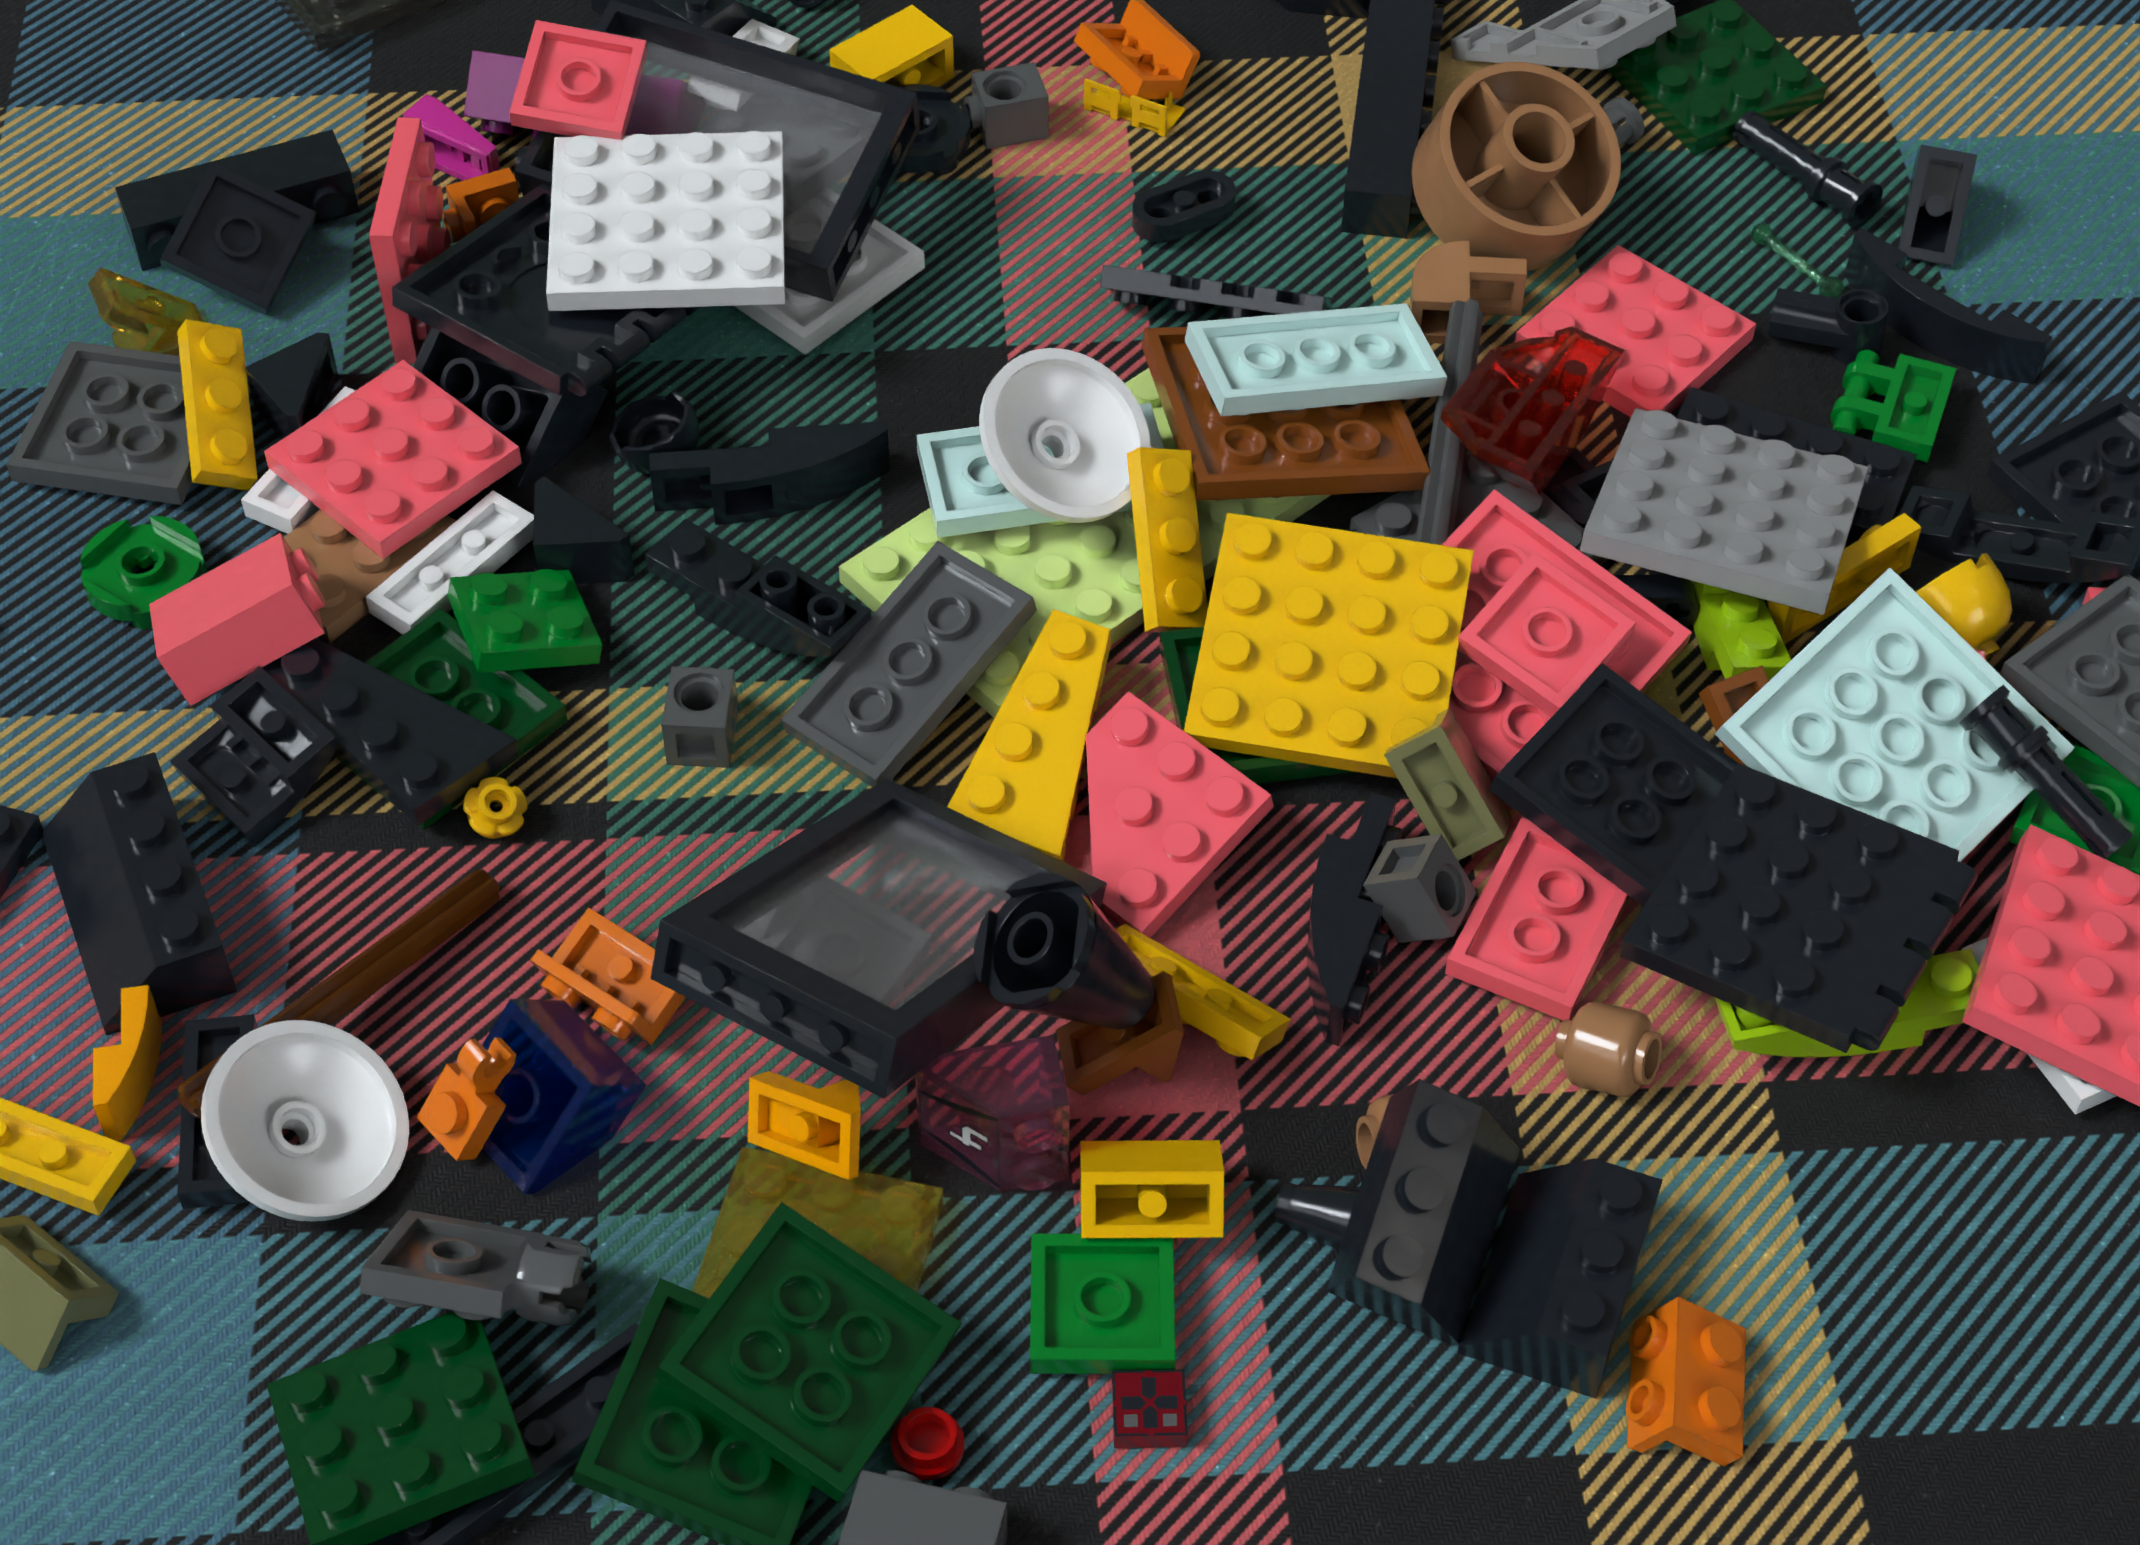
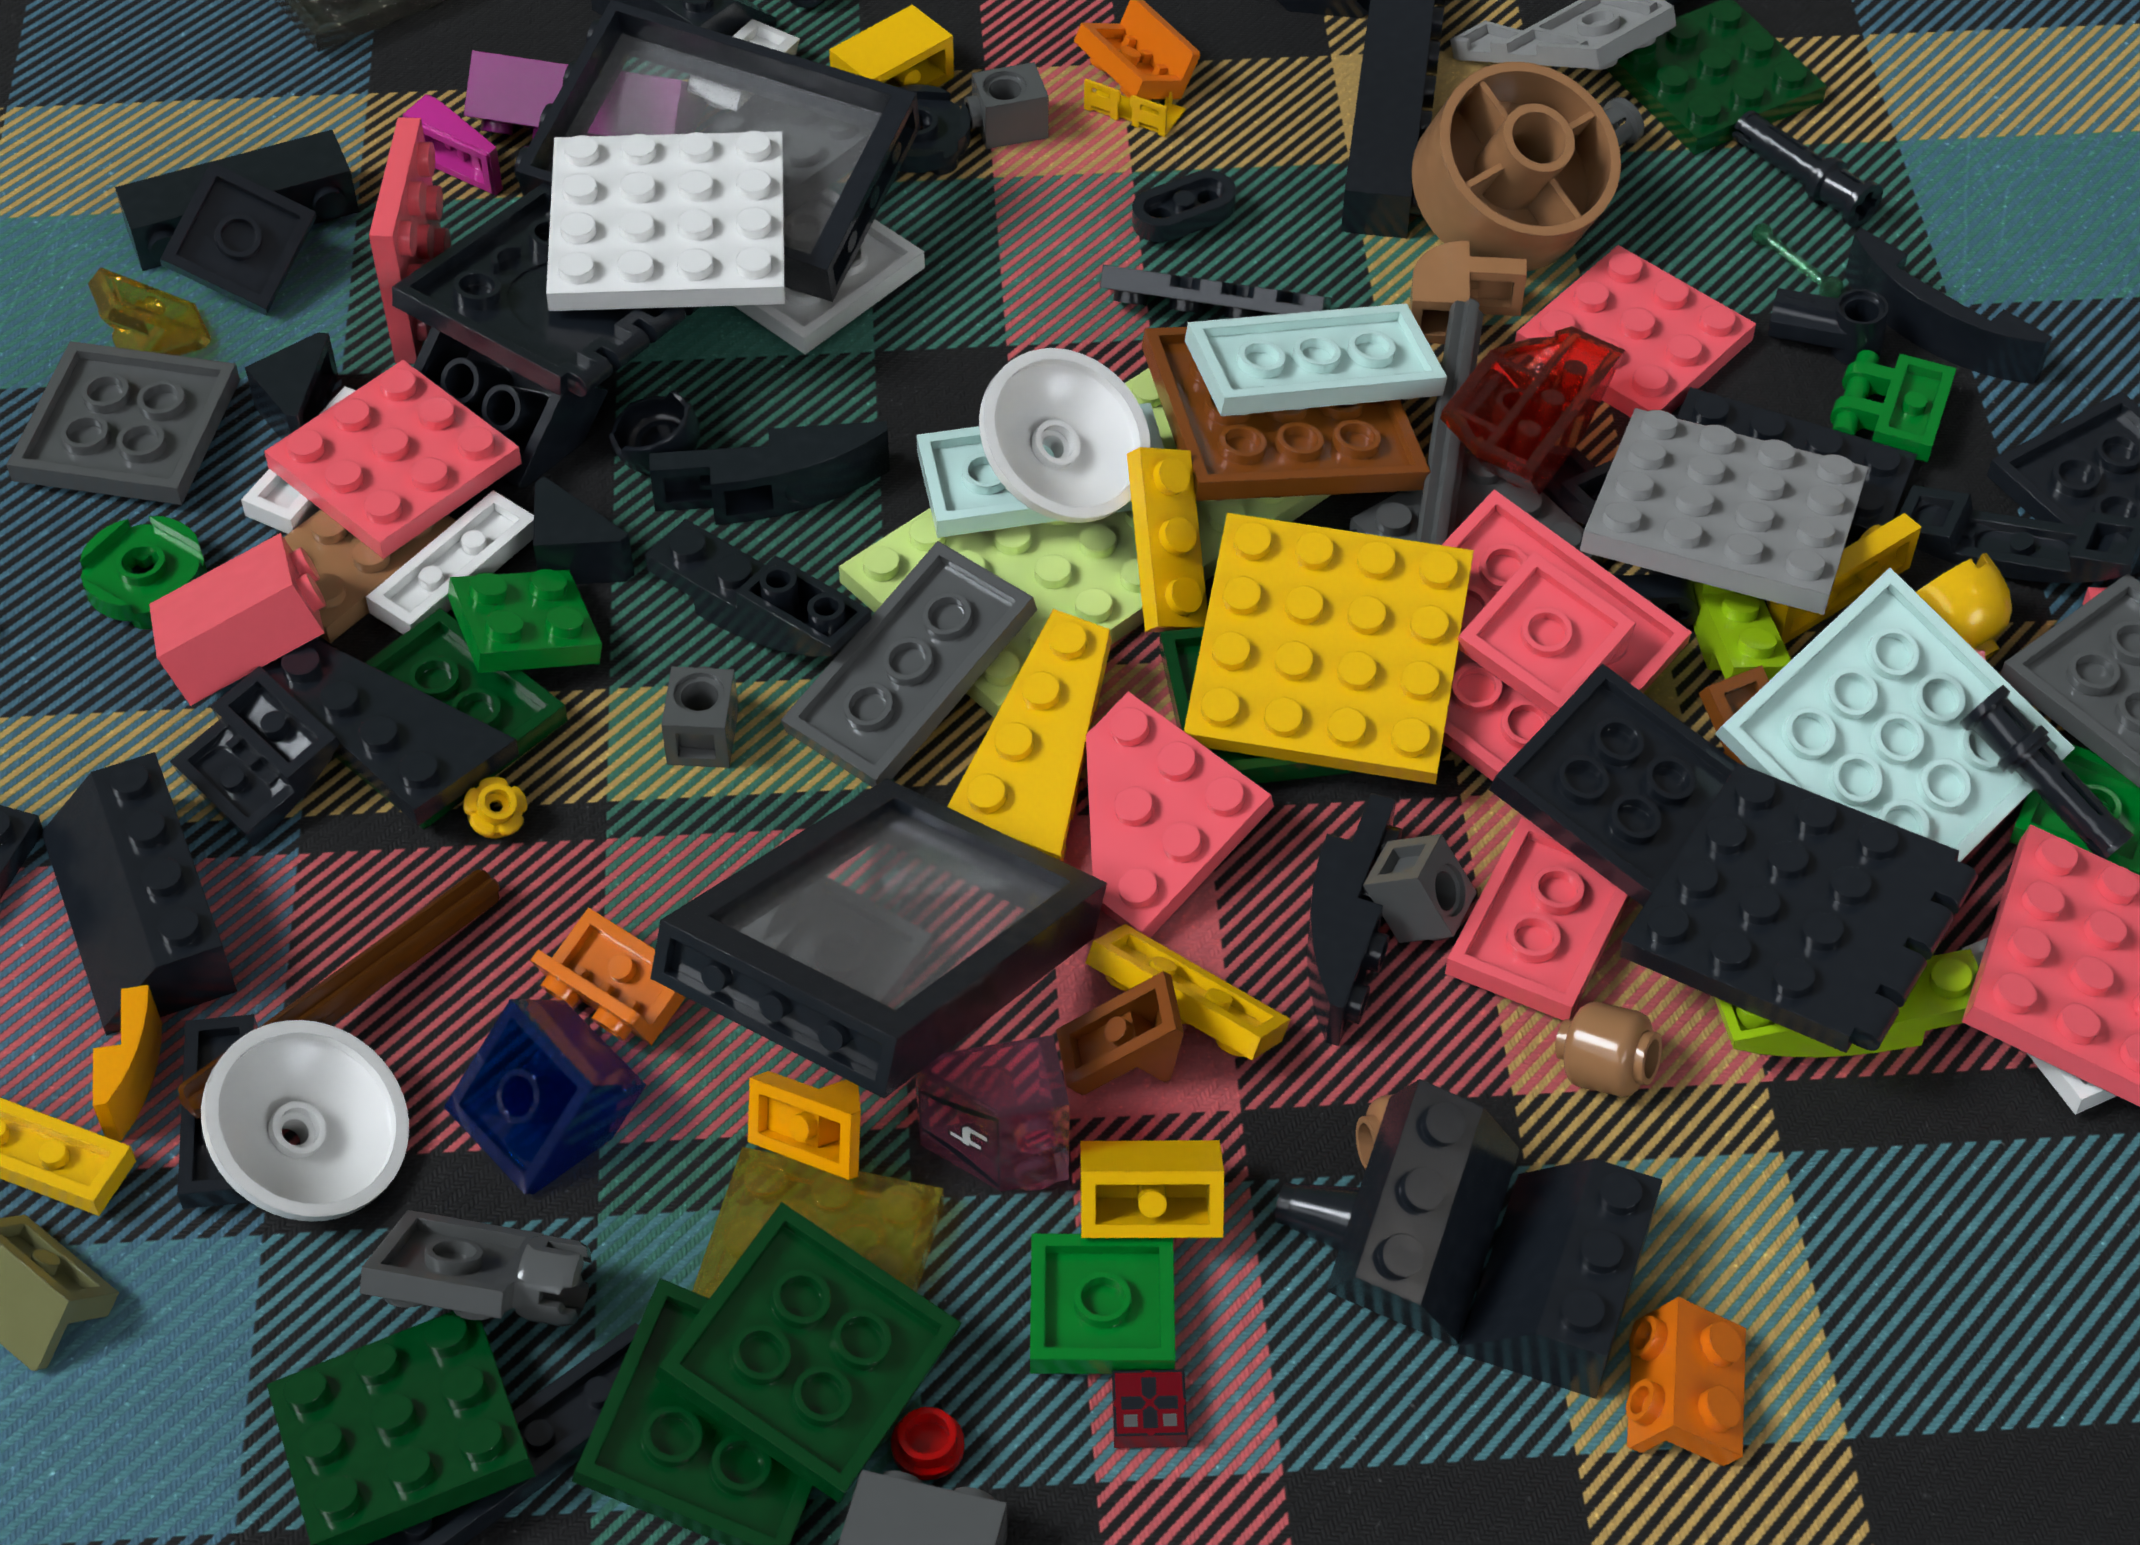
(217, 405): yellow plate -> none
(463, 1100): orange plate -> none
(477, 201): orange bracket -> none
(578, 81): coral plate -> none
(1060, 957): black cone -> none
(1449, 786): olive panel -> none
(1936, 204): black slope -> none

